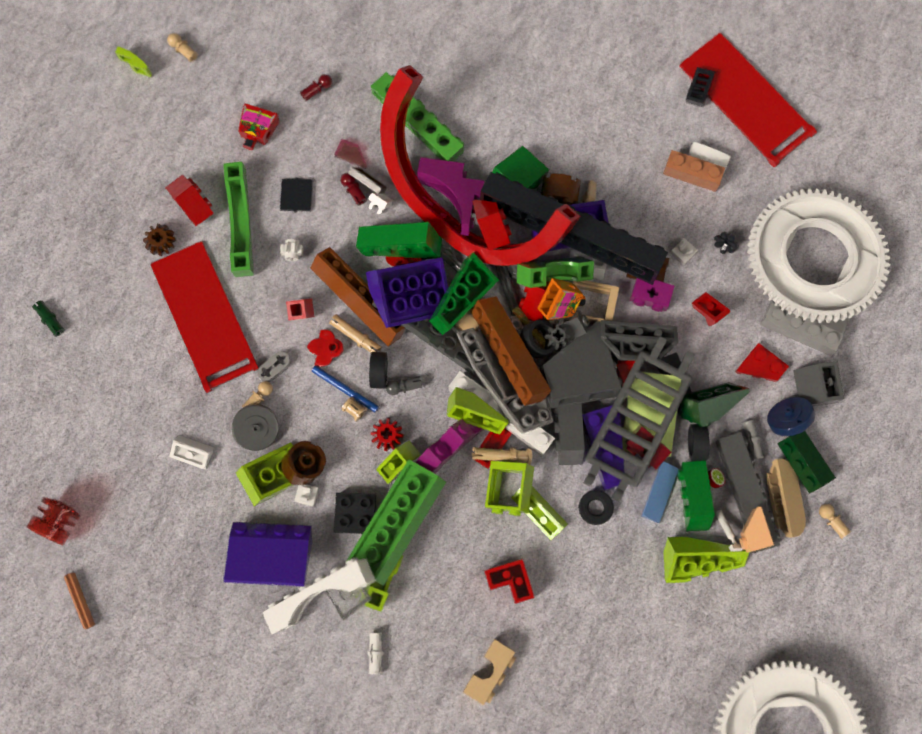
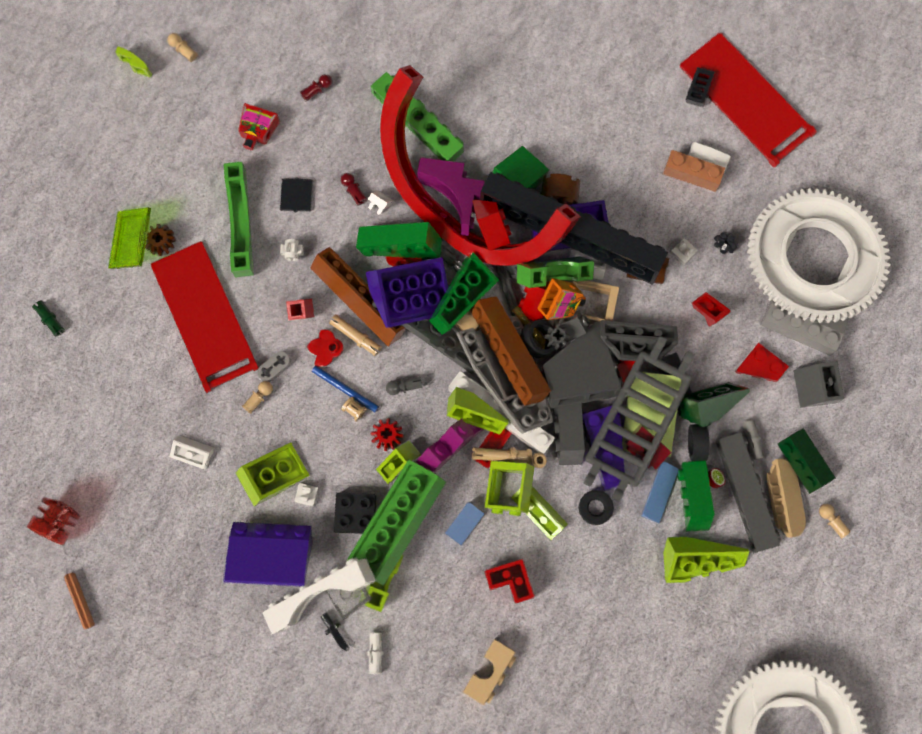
(129, 238): none -> clear neon green piece
(187, 196): red brick -> none
(255, 427): dark grey wheel -> none
(294, 467): reddish brown brick -> none
(332, 628): none -> black piece
(351, 153): clear pink tile -> none
(367, 180): tile -> none
(378, 370): black tyre -> none
(464, 523): none -> medium blue slope
(542, 460): none -> tan pin
(590, 195): tan tile -> none
(661, 291): magenta brick -> none
(728, 531): white piece -> none
(755, 532): light nougat slope -> none
(791, 416): dark blue wheel -> none

